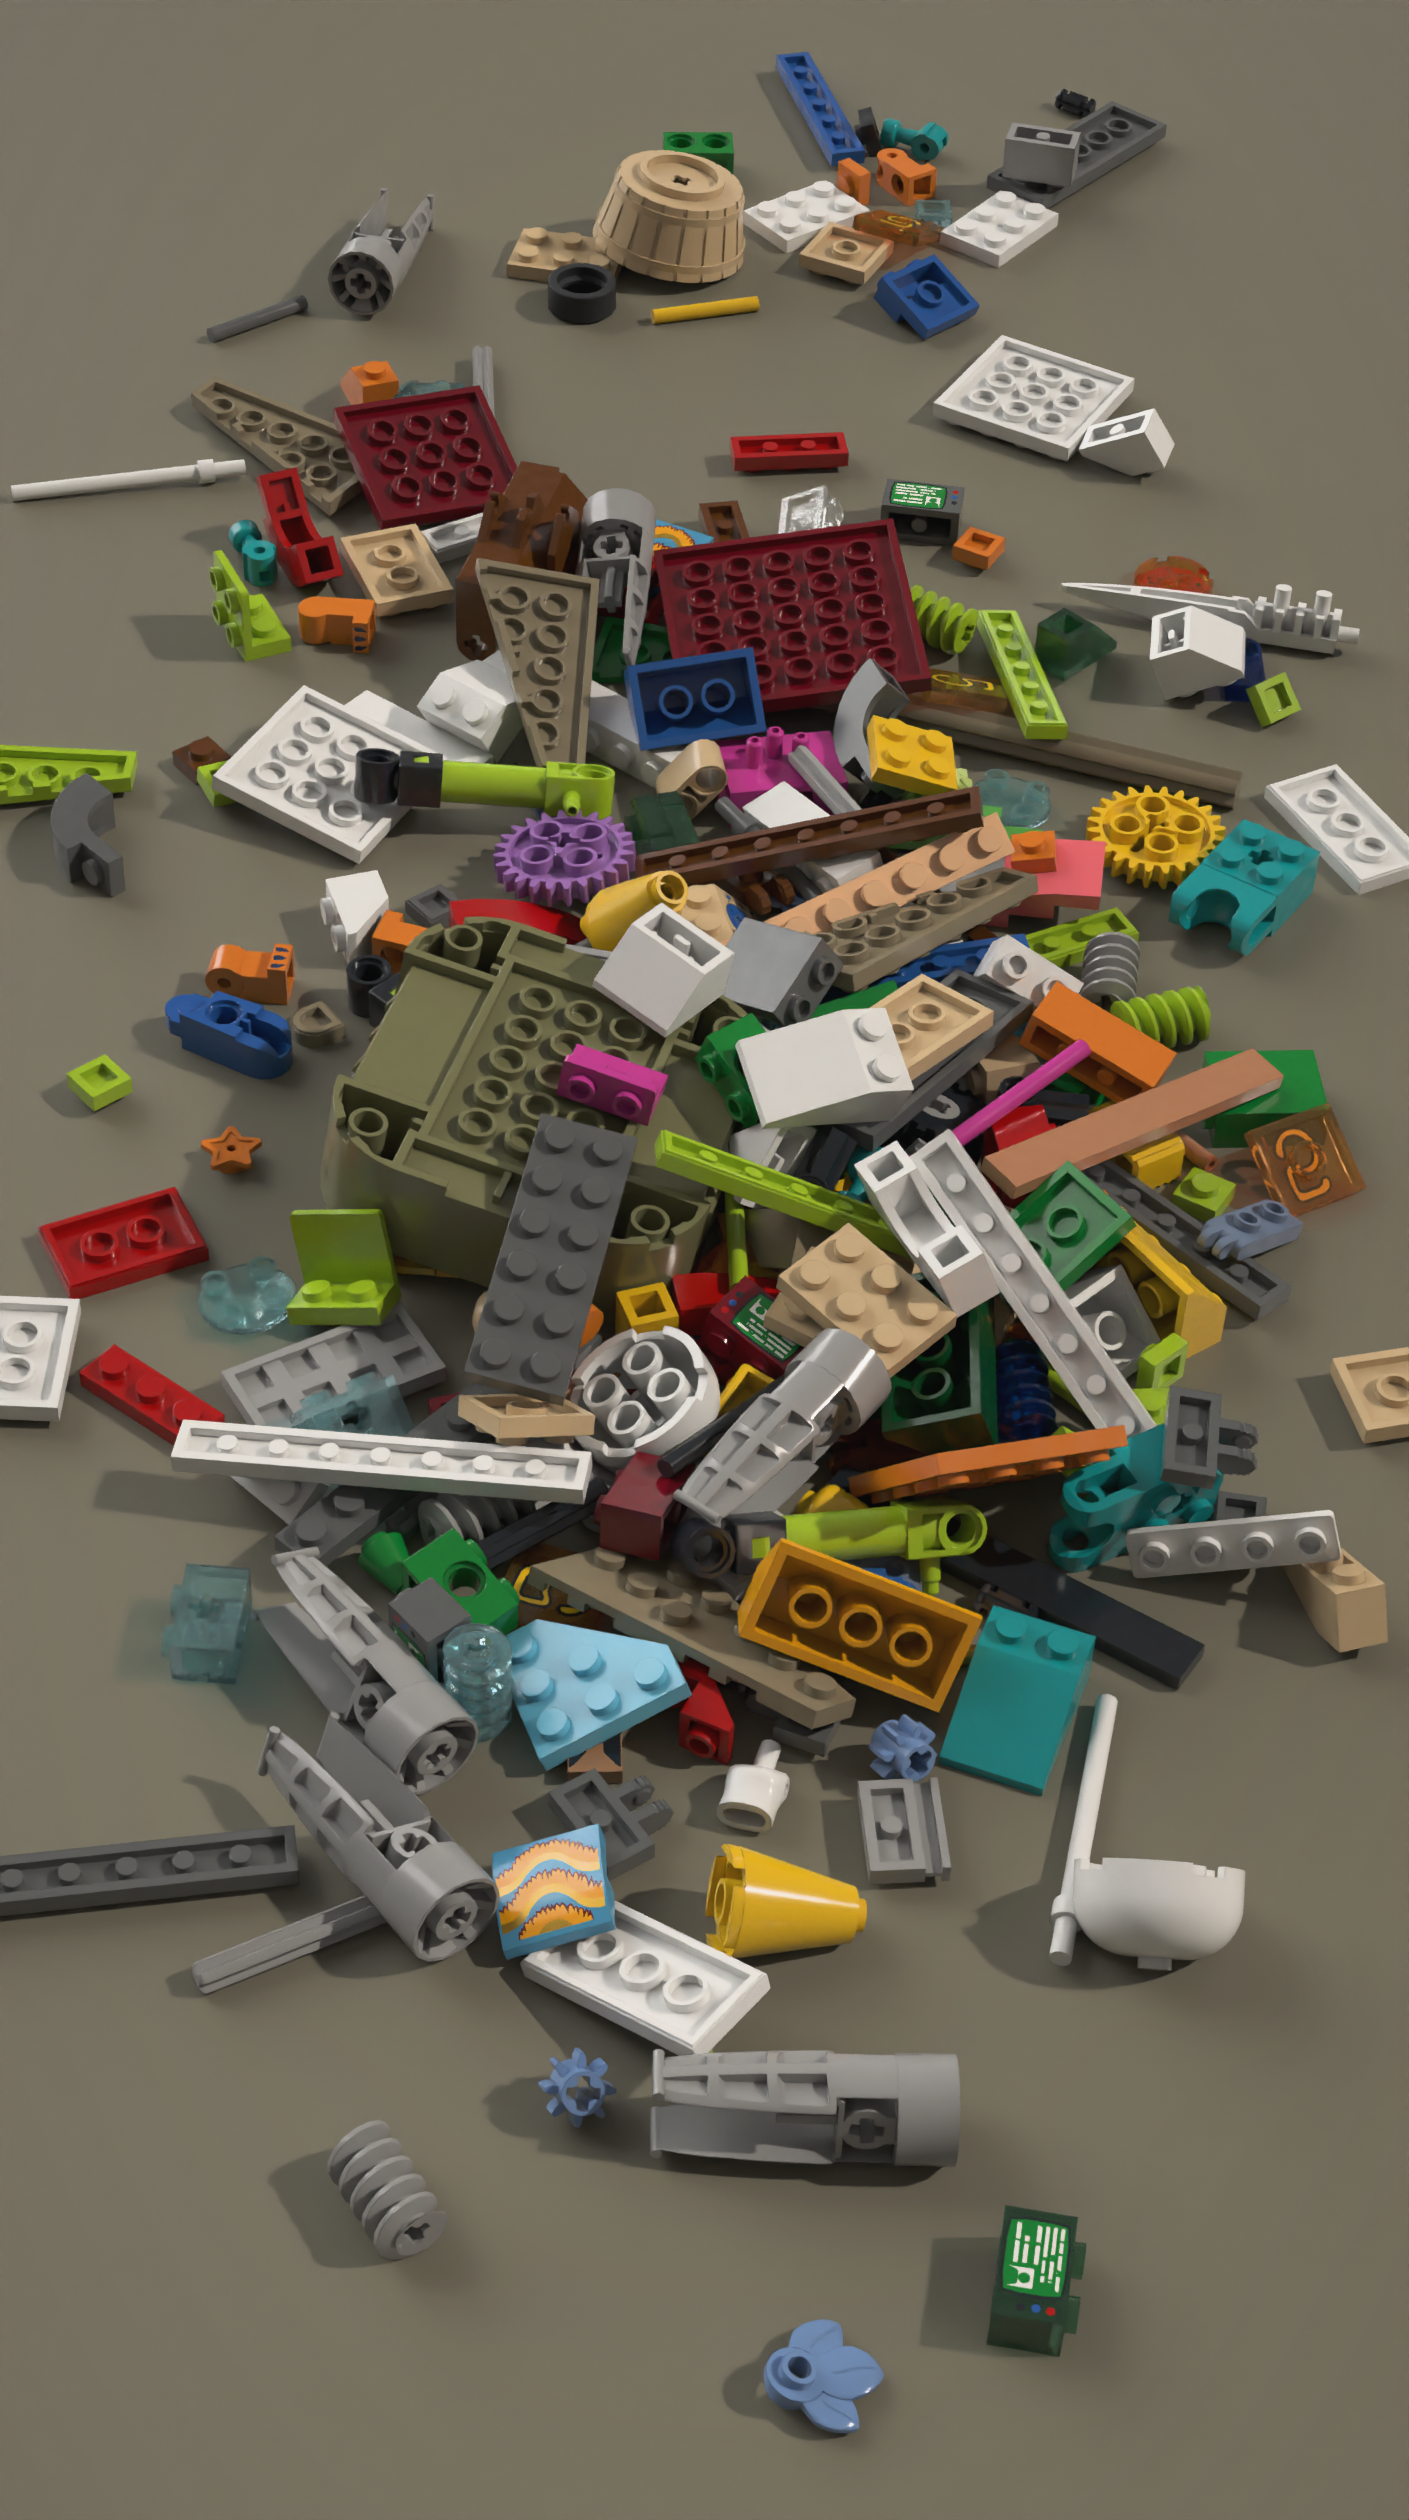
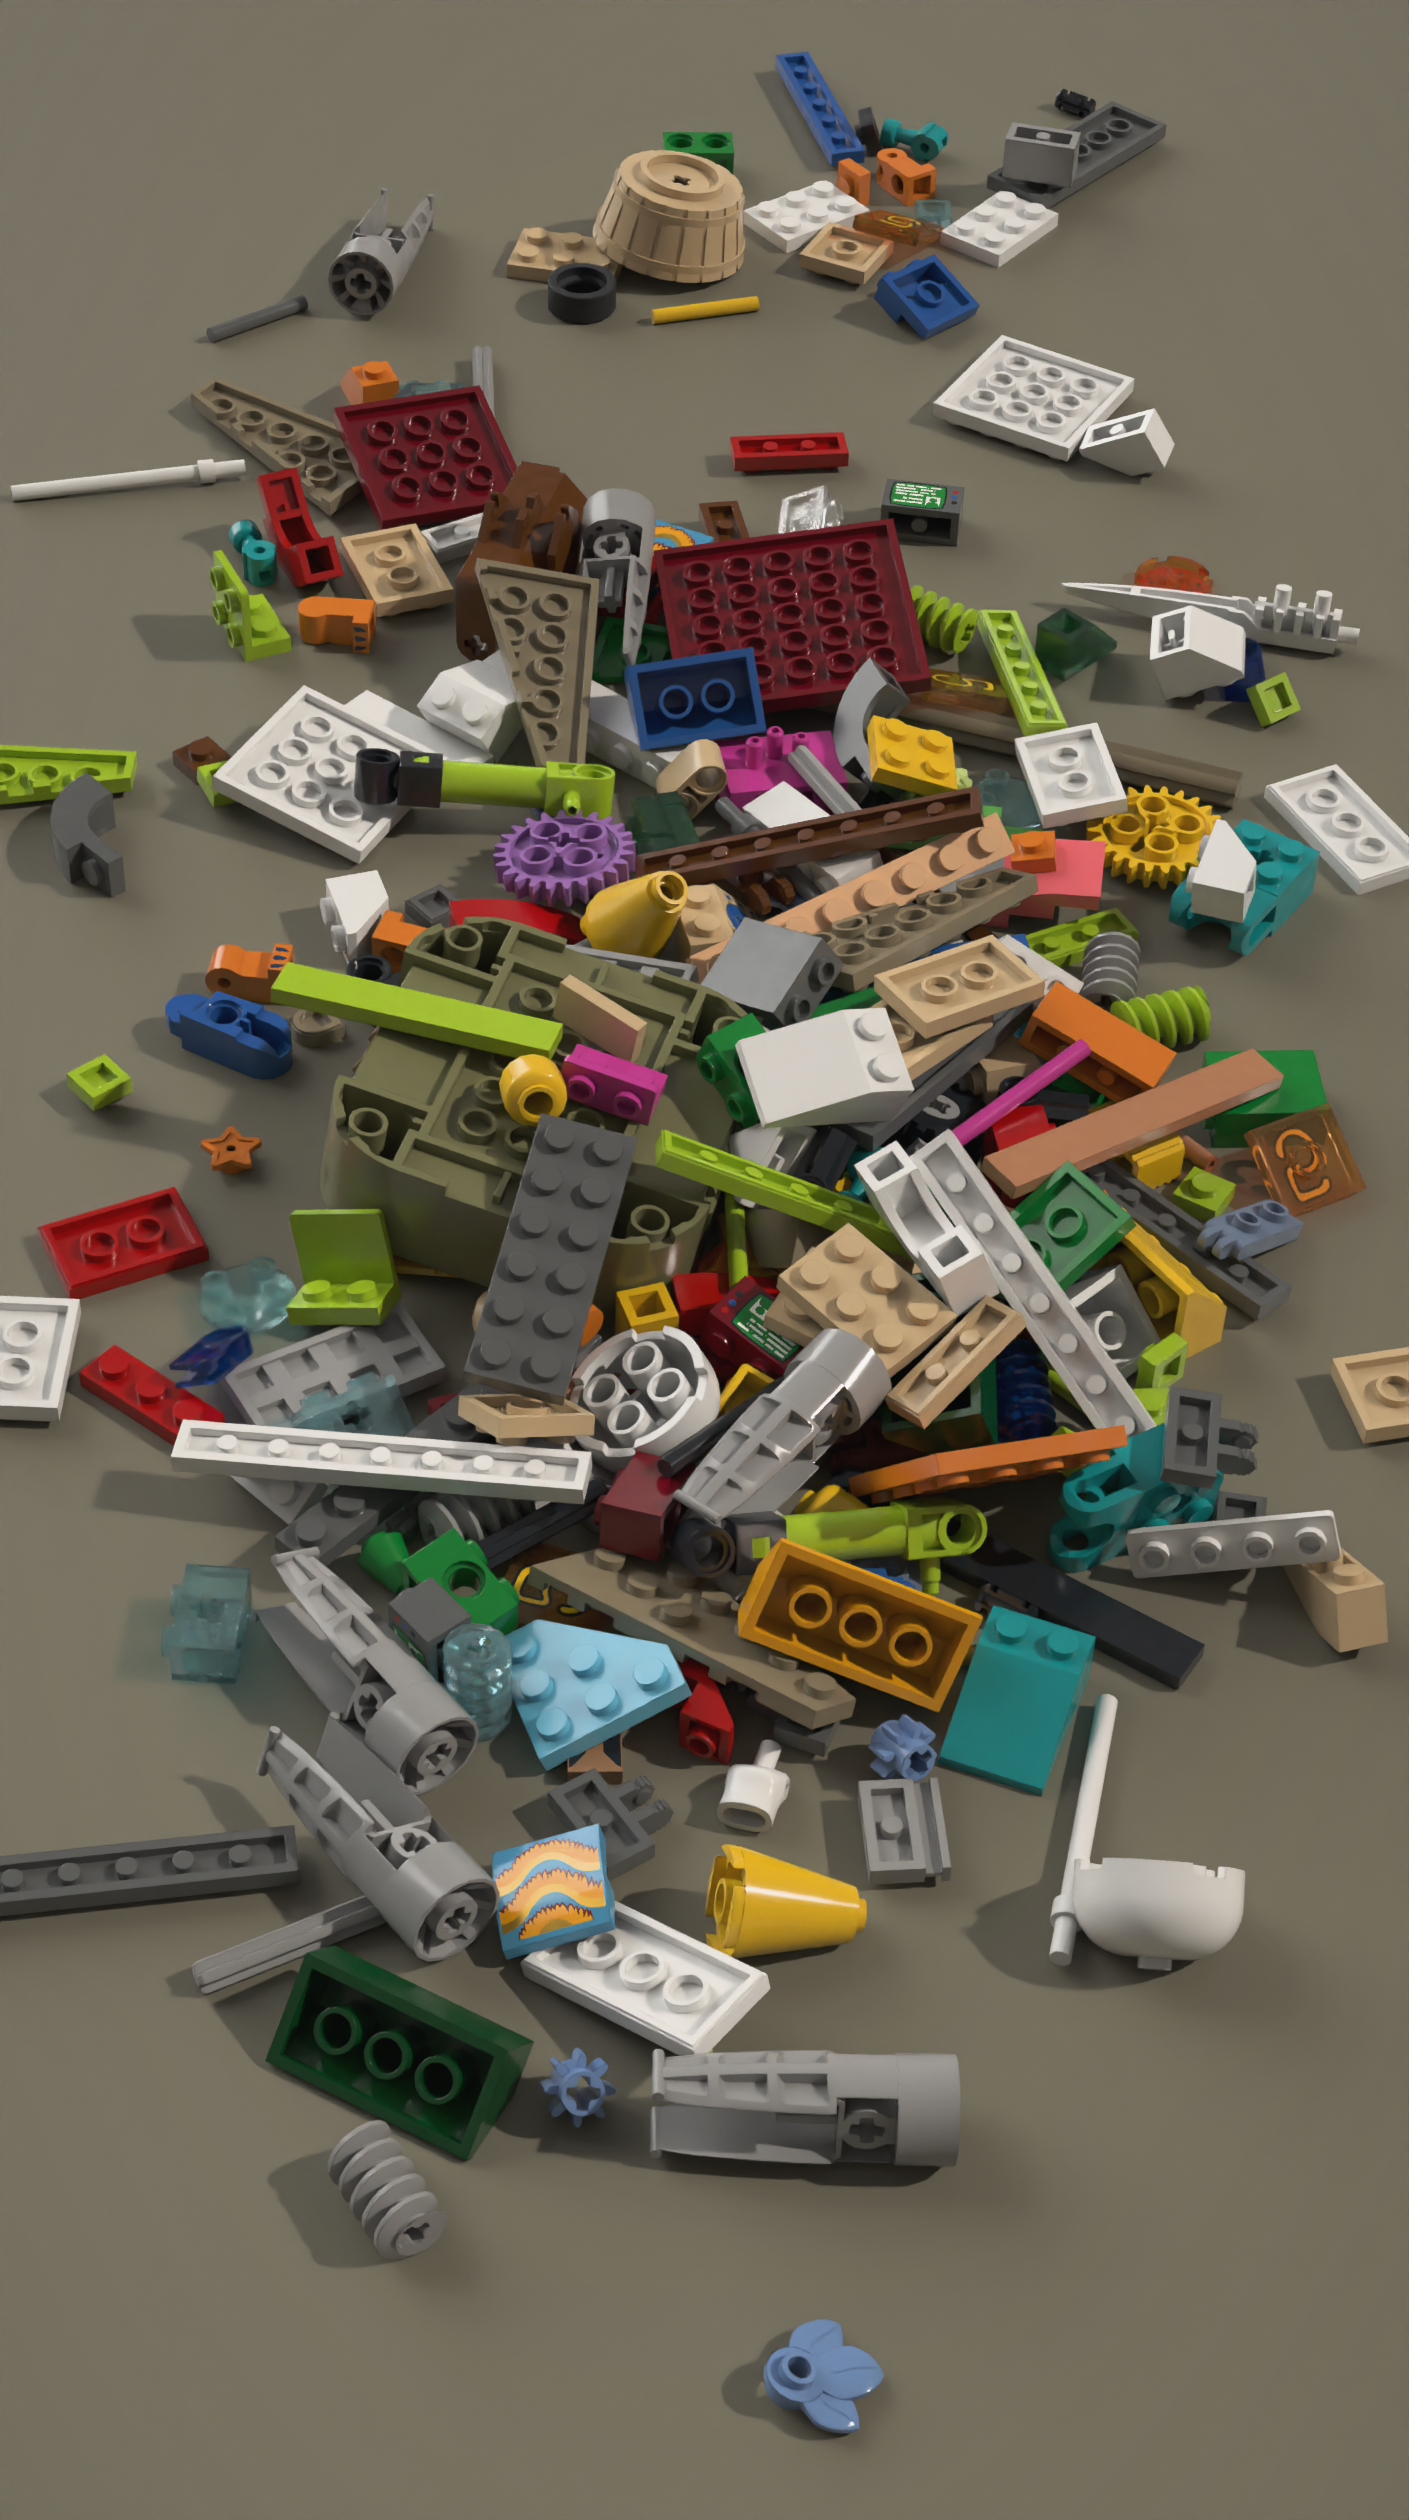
(213, 1356): none -> clear blue piece
(398, 2050): none -> dark green slope
(415, 1012): none -> lime tile
(532, 1087): none -> yellow head
(599, 1019): none -> tan tile
(665, 970): white slope -> none
(955, 1362): none -> tan tile
(959, 986): none -> tan plate
(978, 548): orange plate -> none
(1033, 2281): brick -> none
(1070, 775): none -> white plate
(1225, 876): none -> white slope

